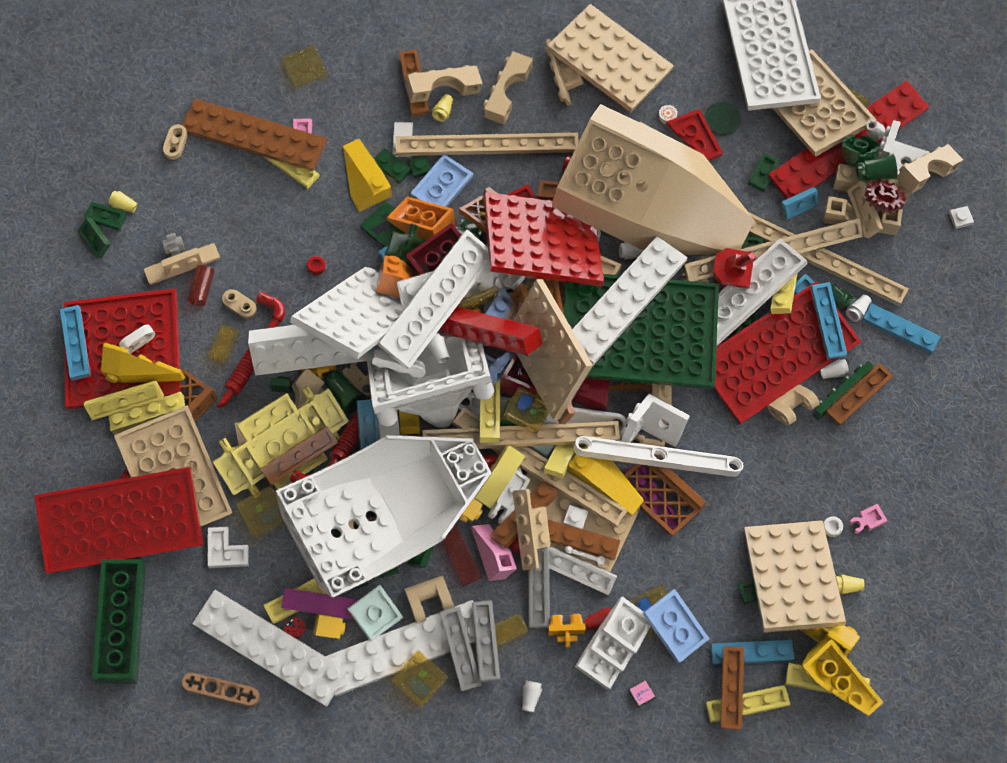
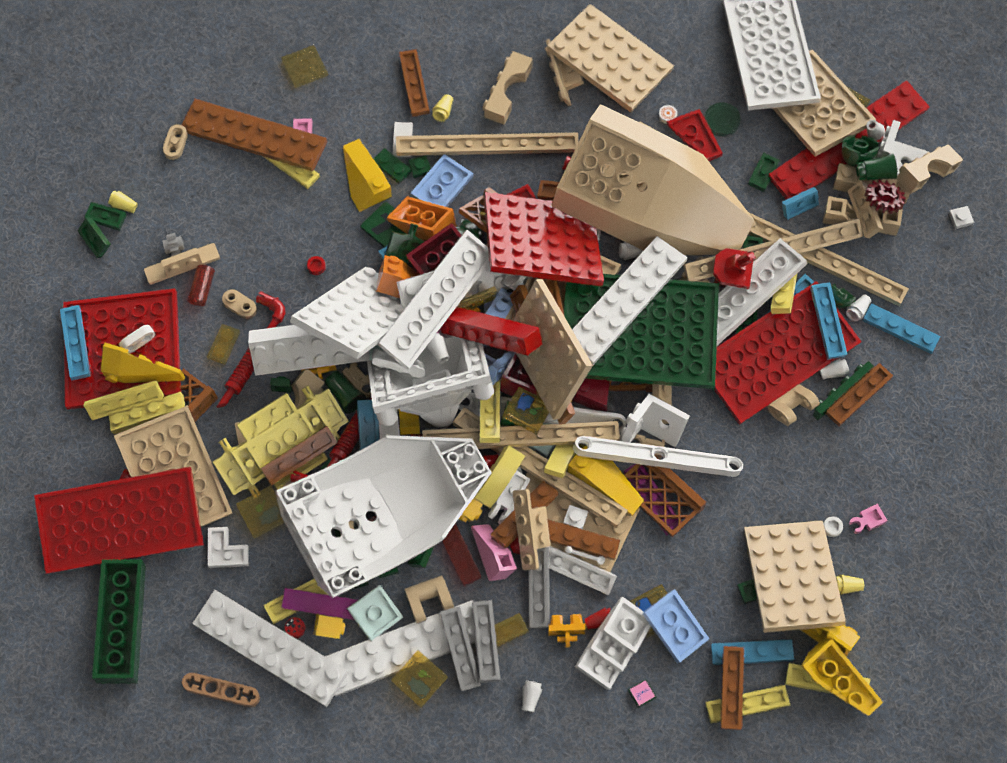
(464, 80): tan arch -> none

